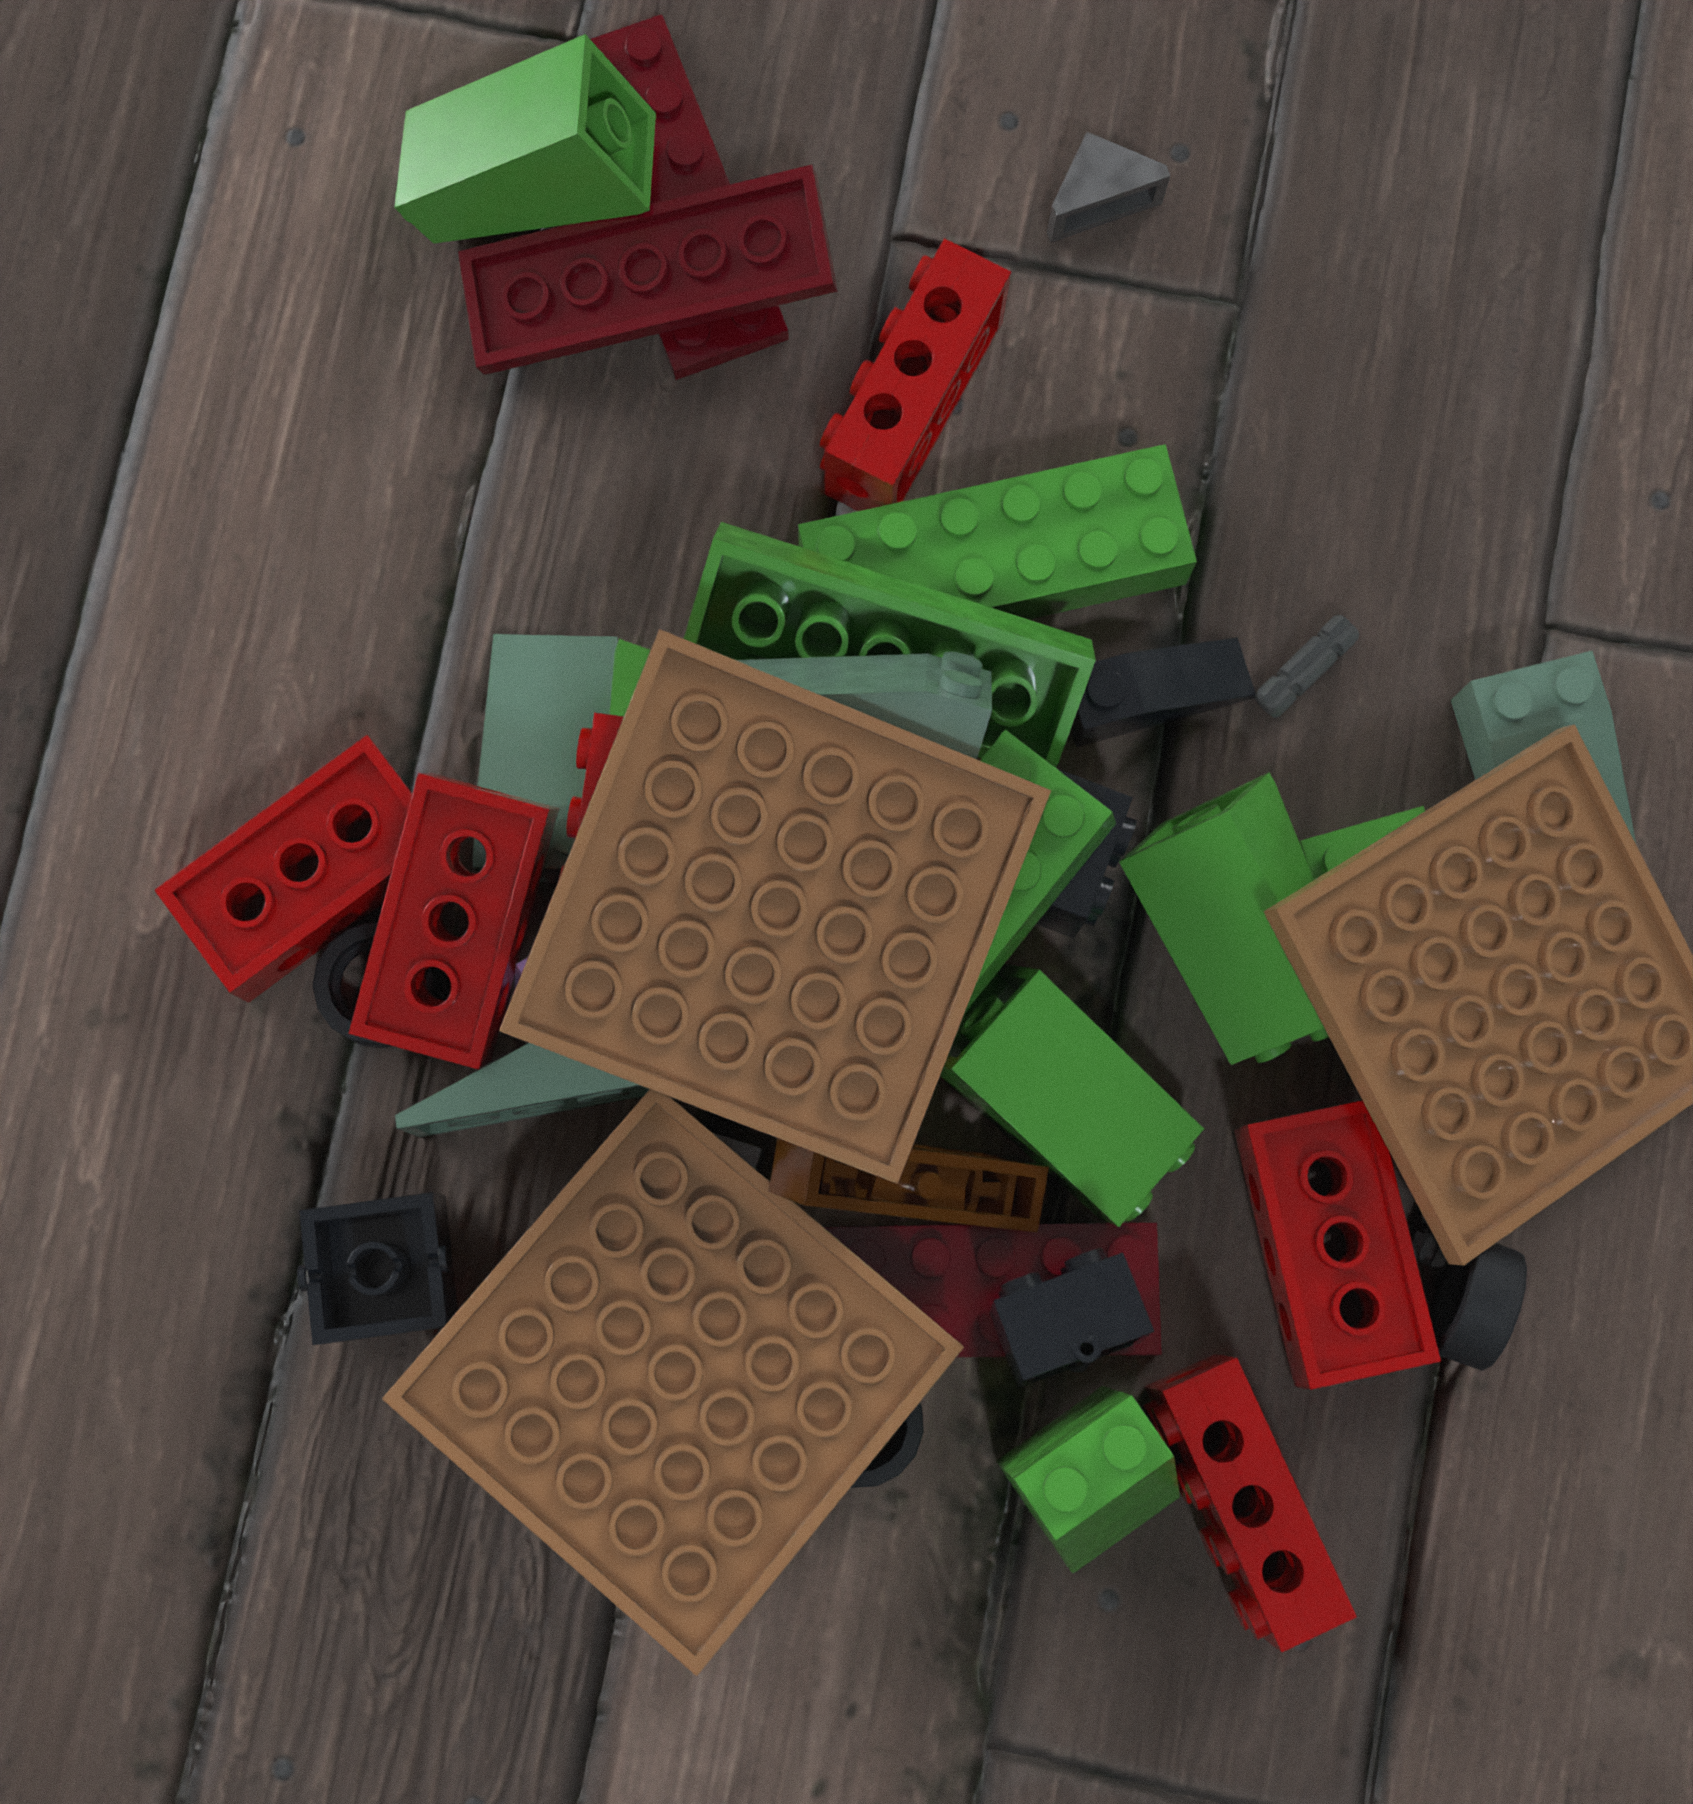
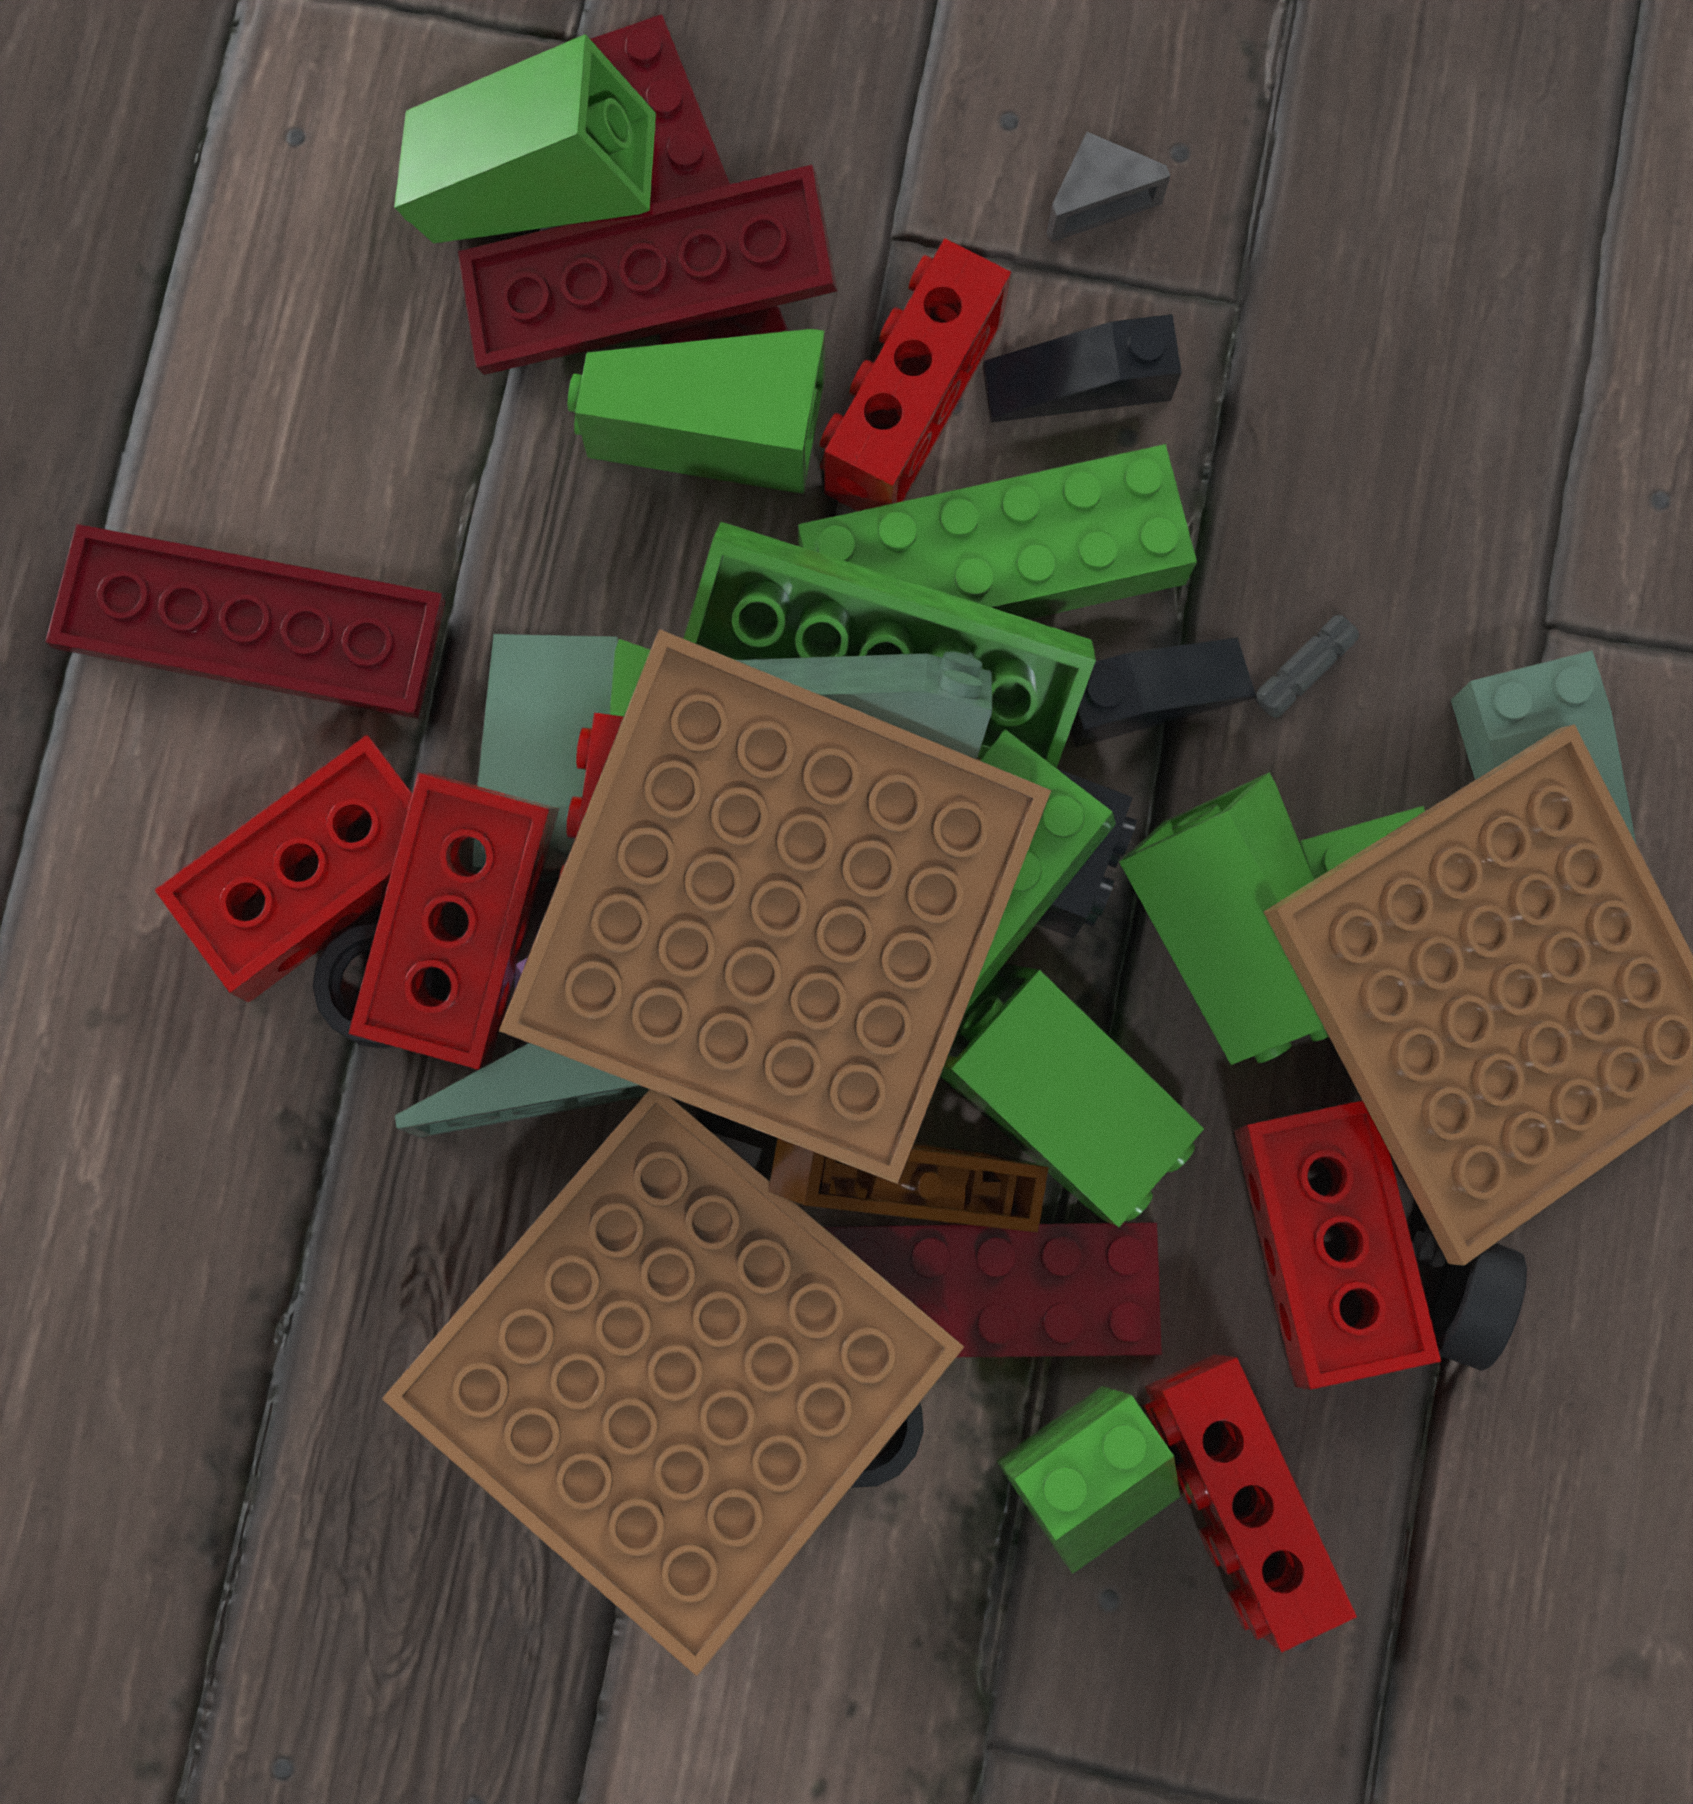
(246, 621): none -> dark red plate
(377, 1268): black brick -> none
(706, 407): none -> bright green slope
(1069, 1317): black brick -> none
(1087, 371): none -> black slope

